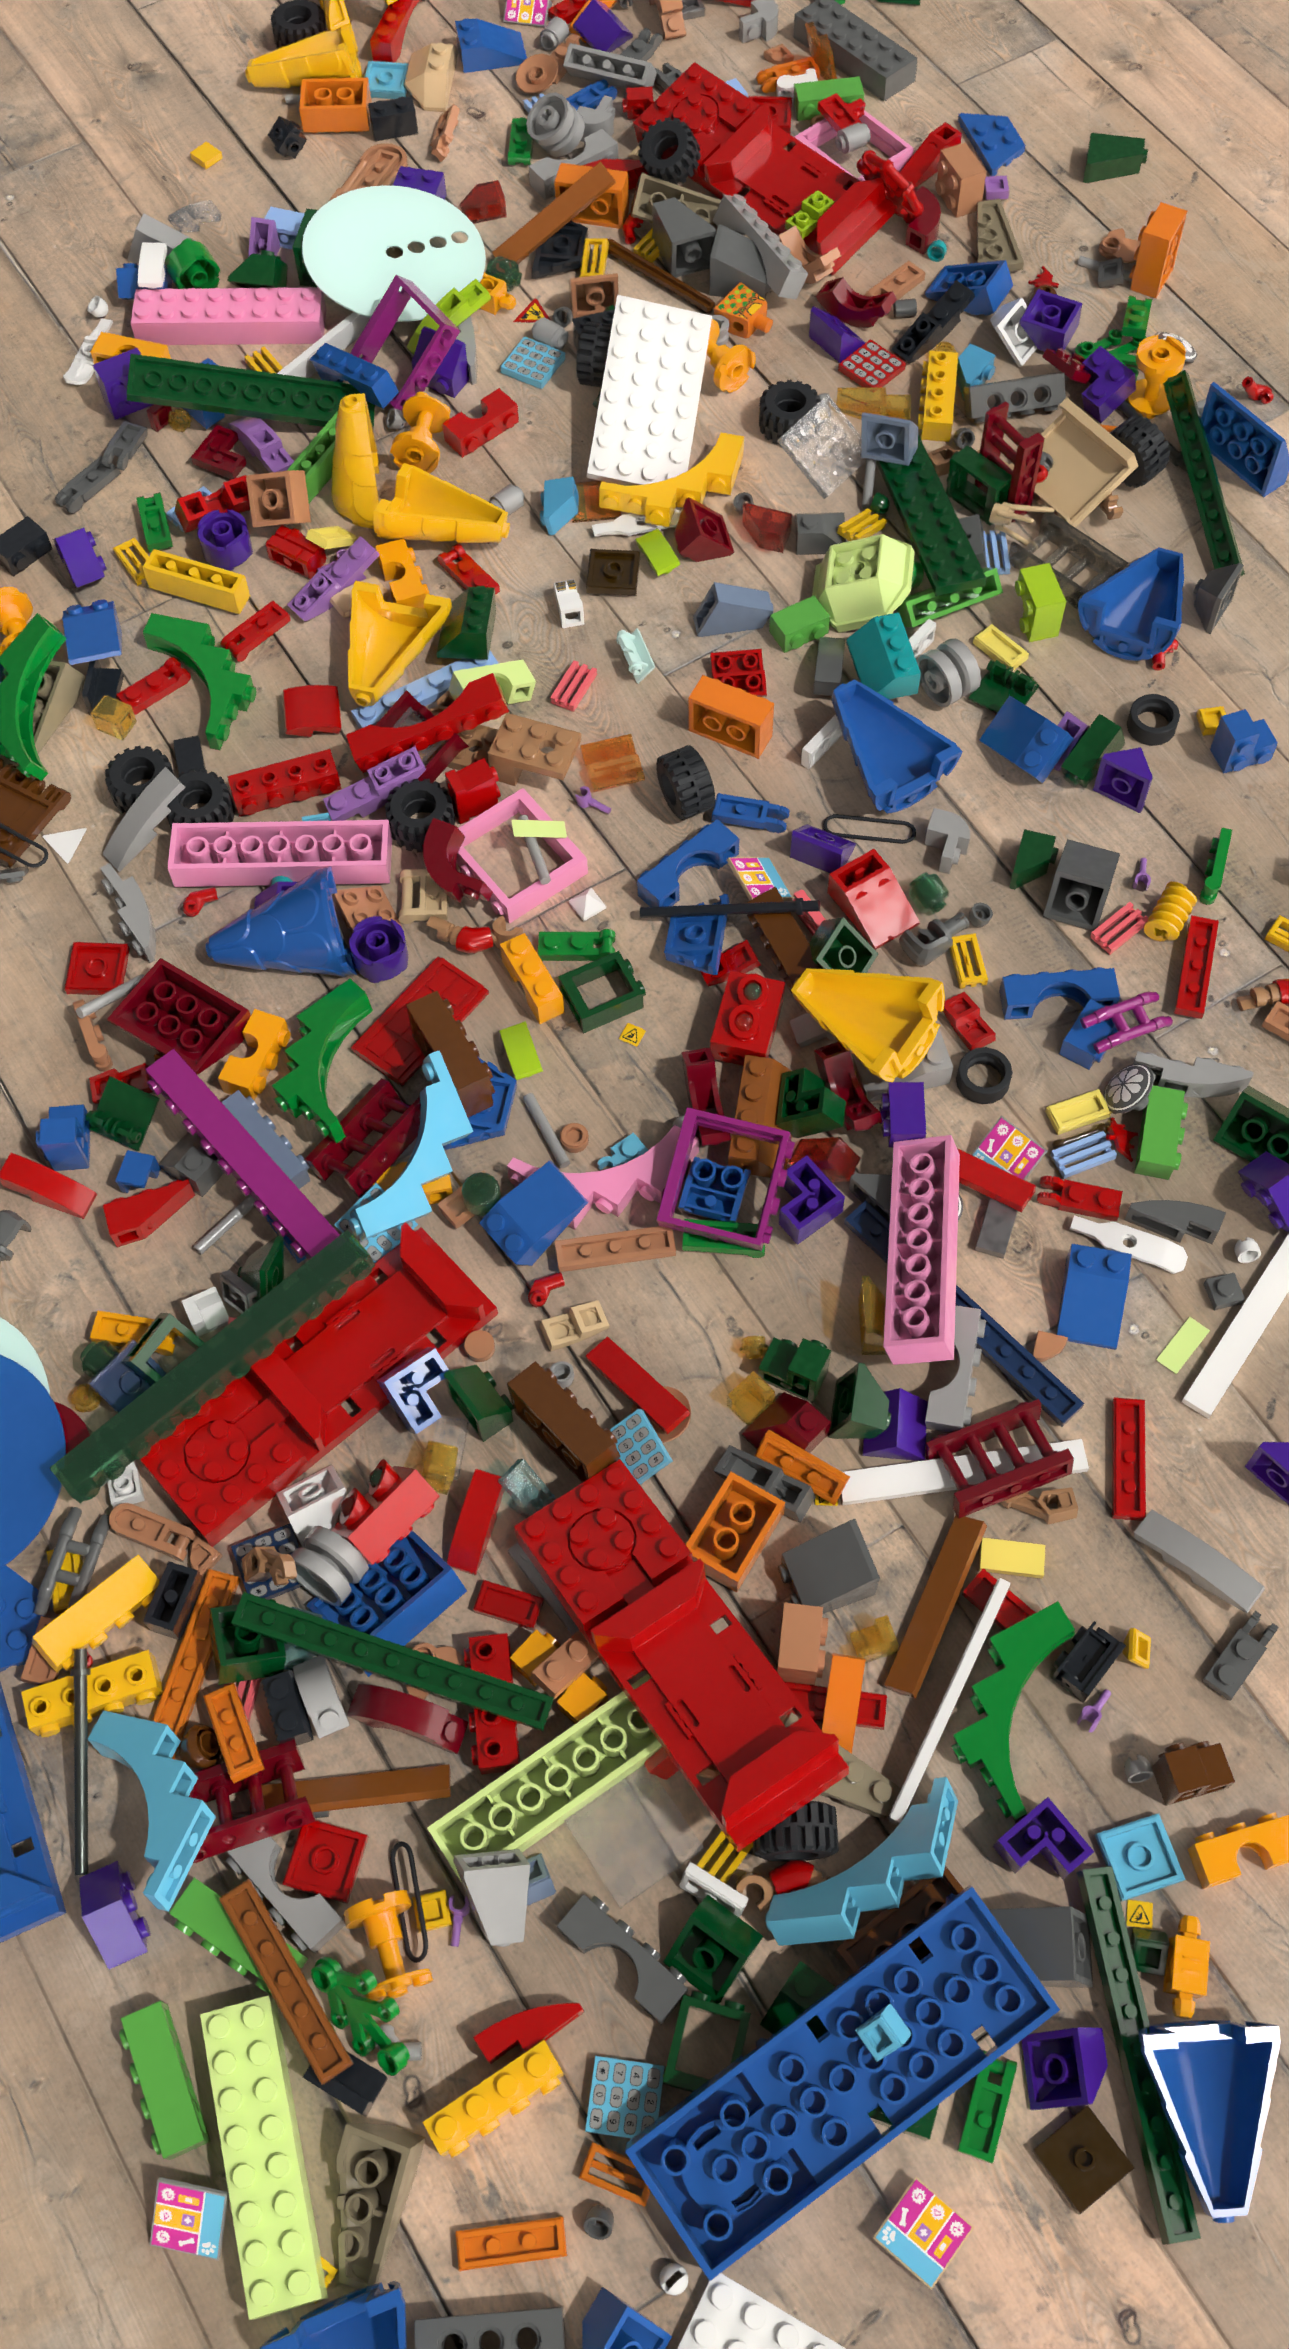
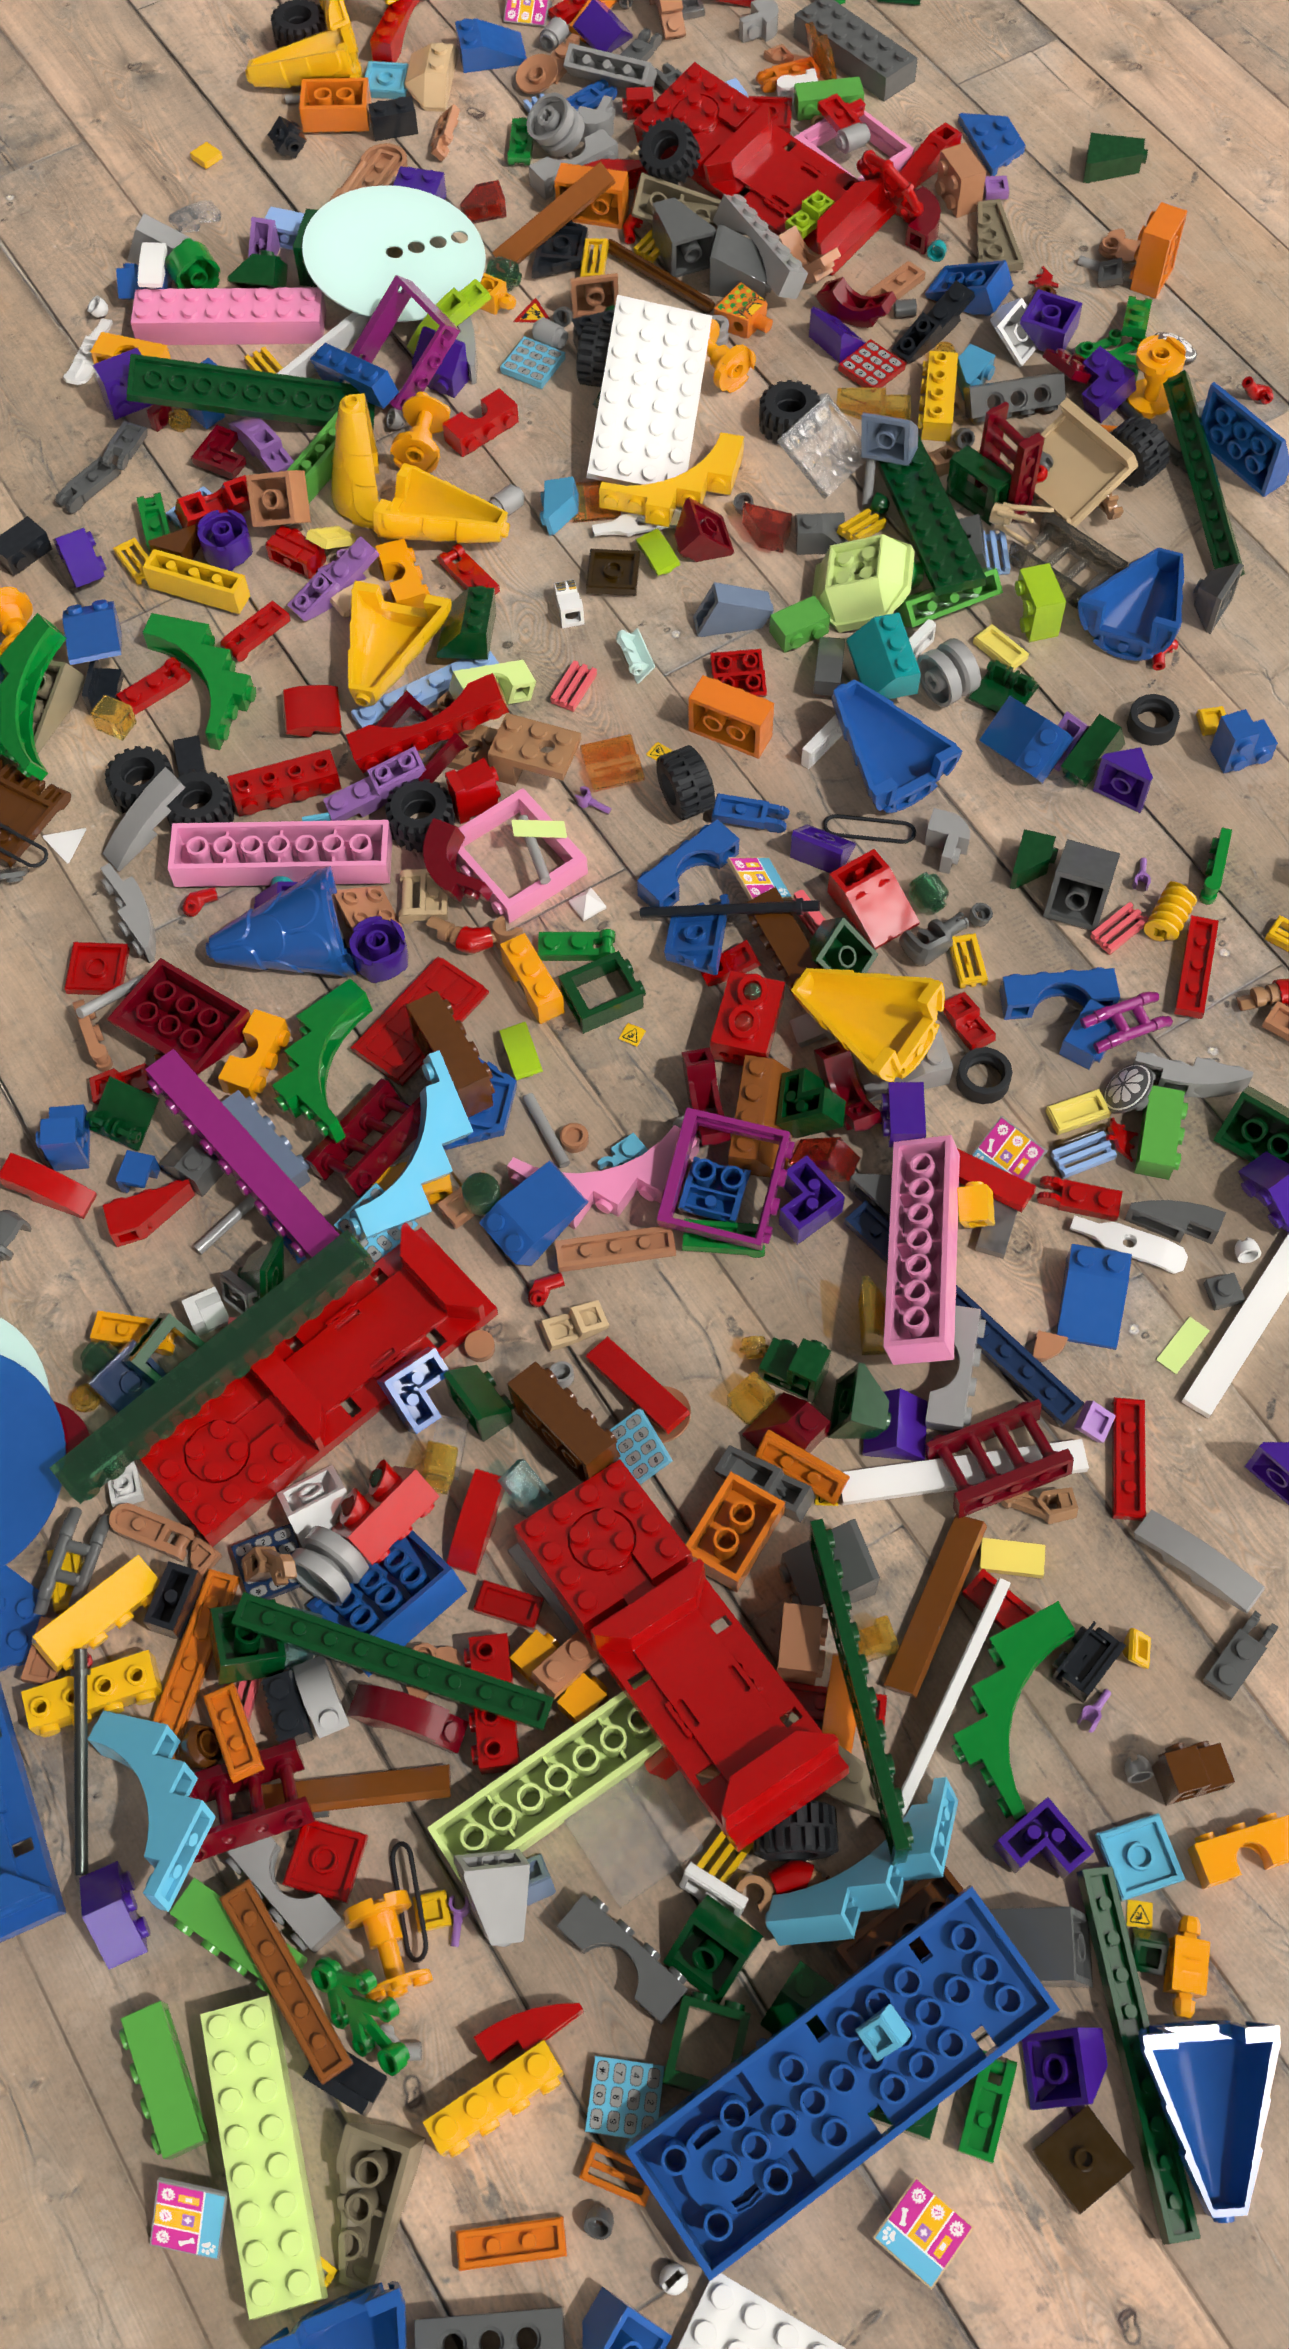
(179, 543): none -> reddish brown slope
(658, 750): none -> yellow sticker
(862, 1698): none -> dark green plate
(975, 1205): none -> yellow brick
(1094, 1421): none -> plate

